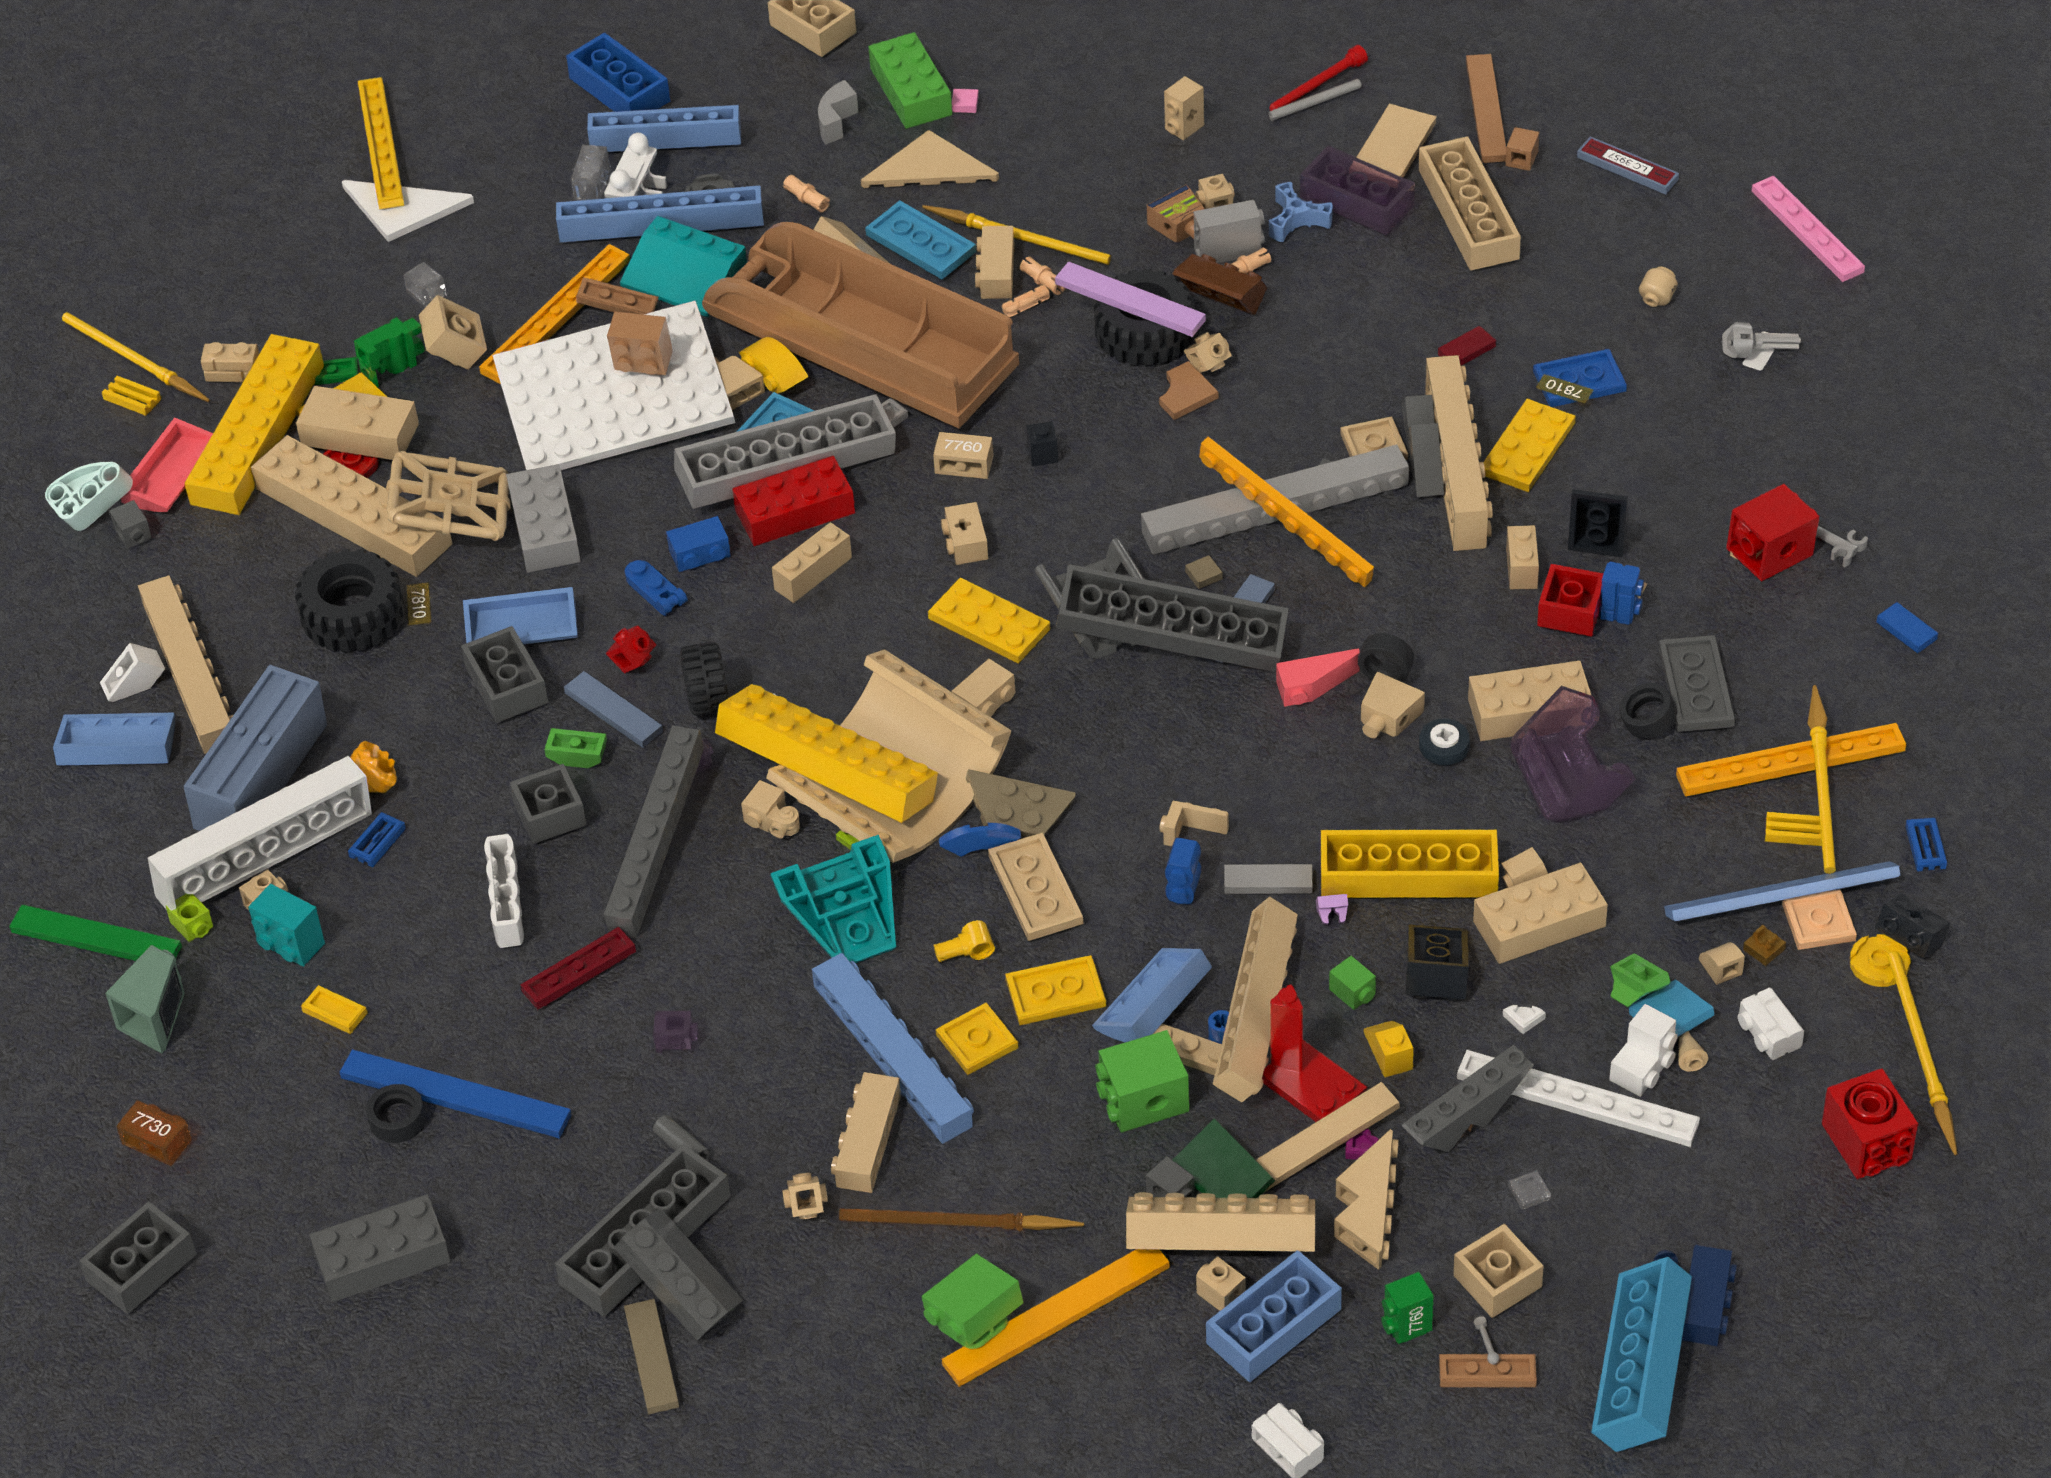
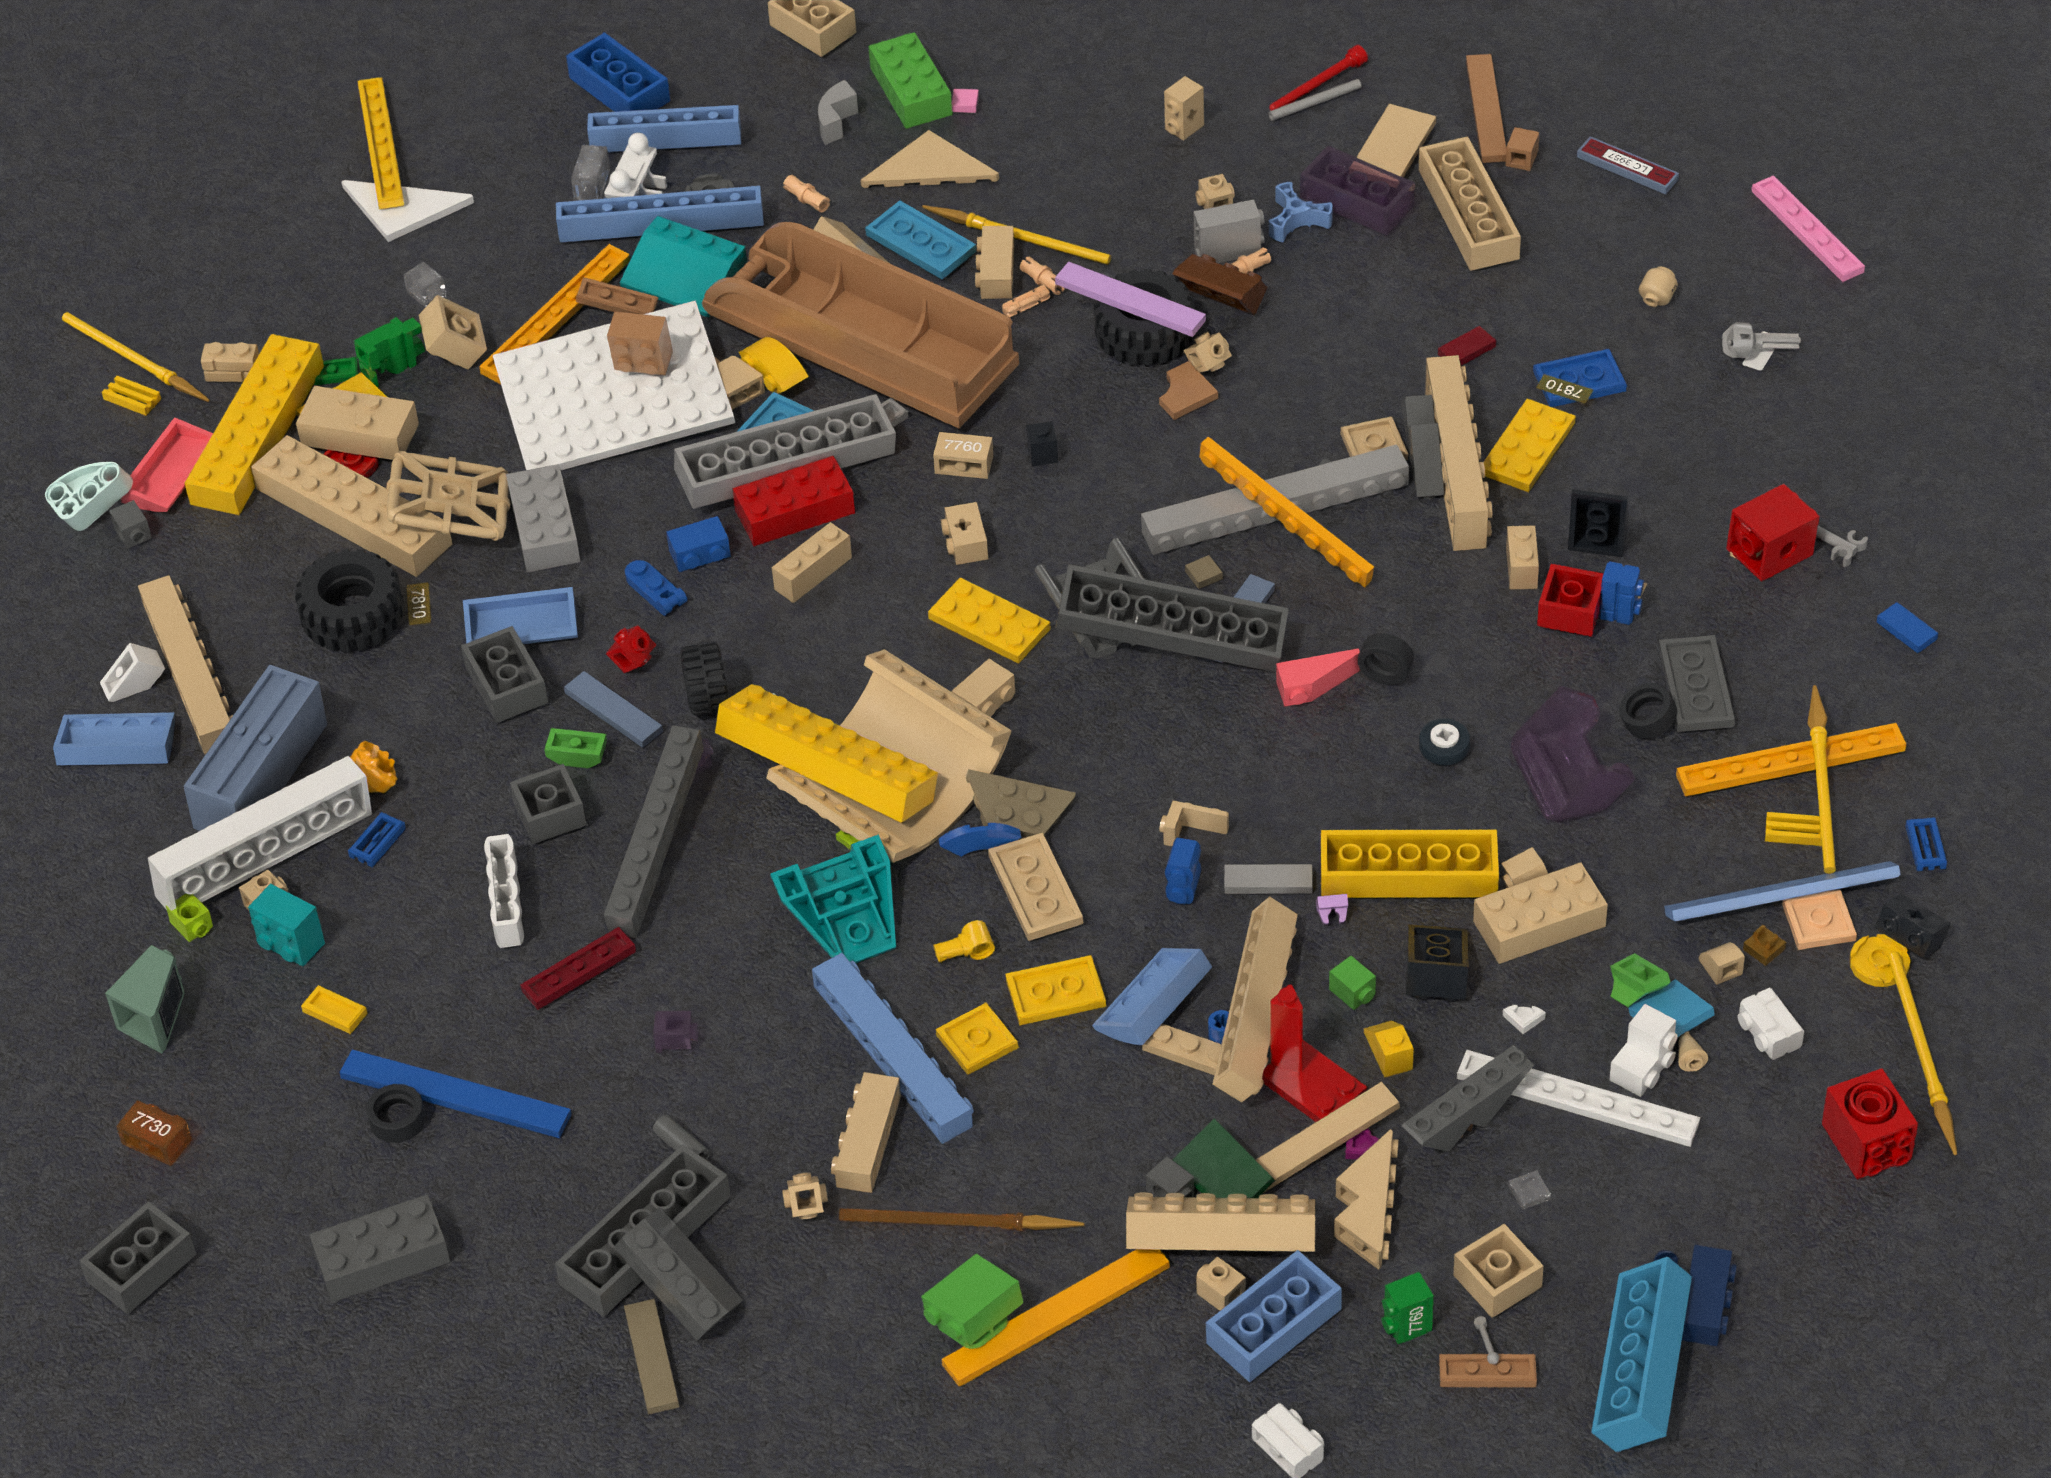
(88, 934): green tile -> none
(767, 810): tan brick -> none
(1142, 1081): bright green brick -> none
(1174, 214): medium nougat torso -> none
(1390, 706): tan torso -> none
(1510, 698): tan brick -> none

